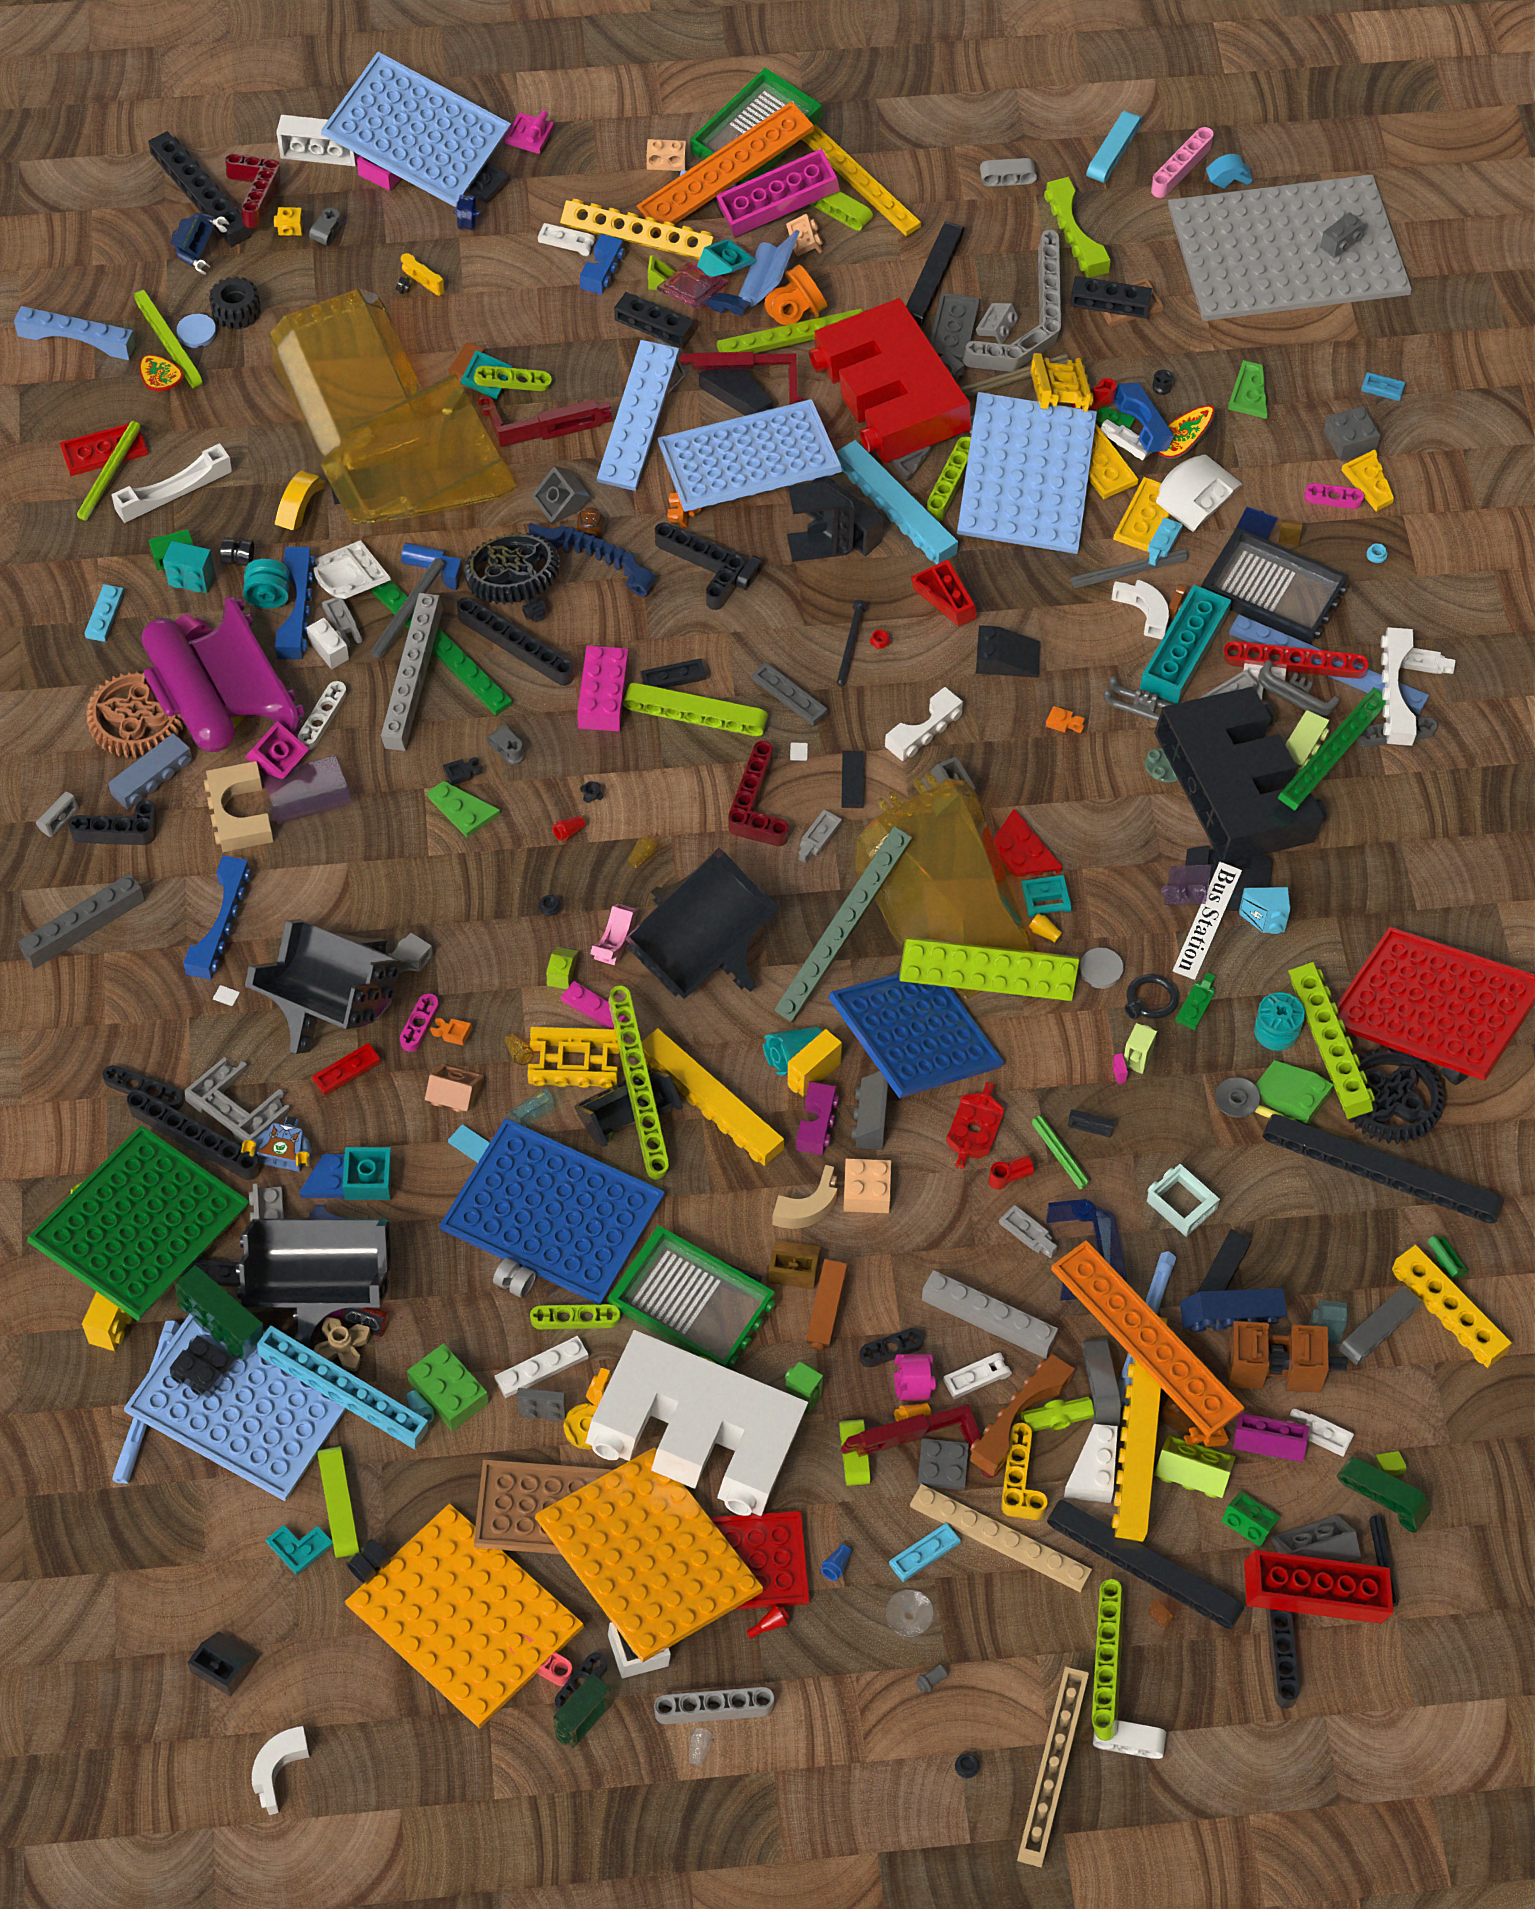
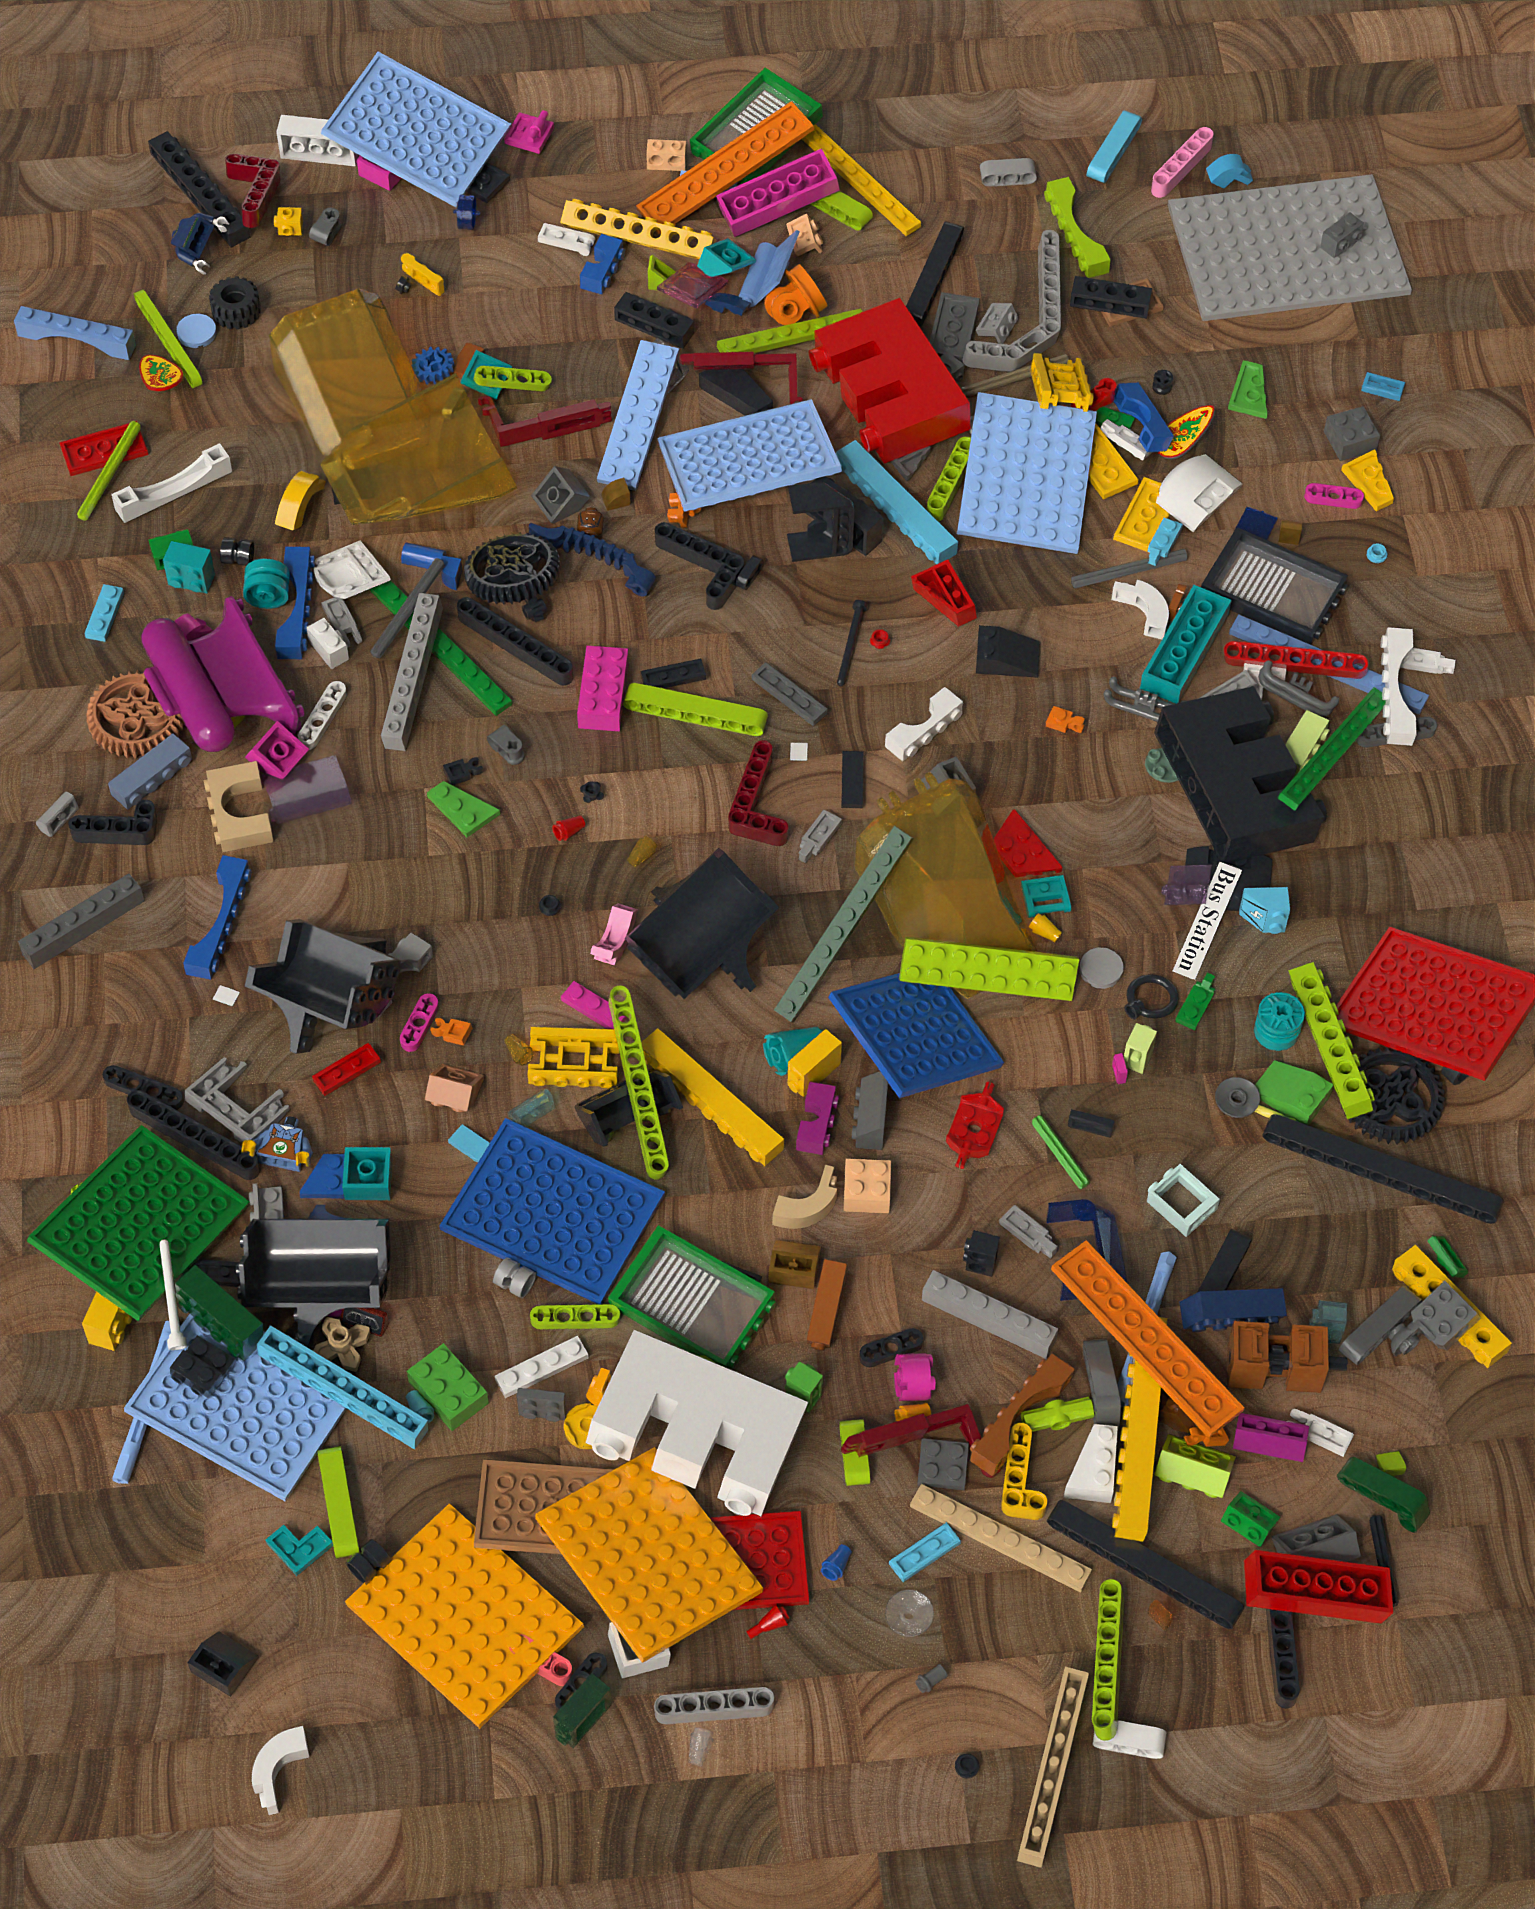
(176, 1340): none -> white piece
(432, 365): none -> blue gear
(561, 967): lime slope -> none
(616, 494): none -> pearl gold brick
(976, 1375): white plate -> none
(981, 1253): none -> black brick
(1011, 1171): red piece -> none
(1440, 1318): none -> dark grey brick

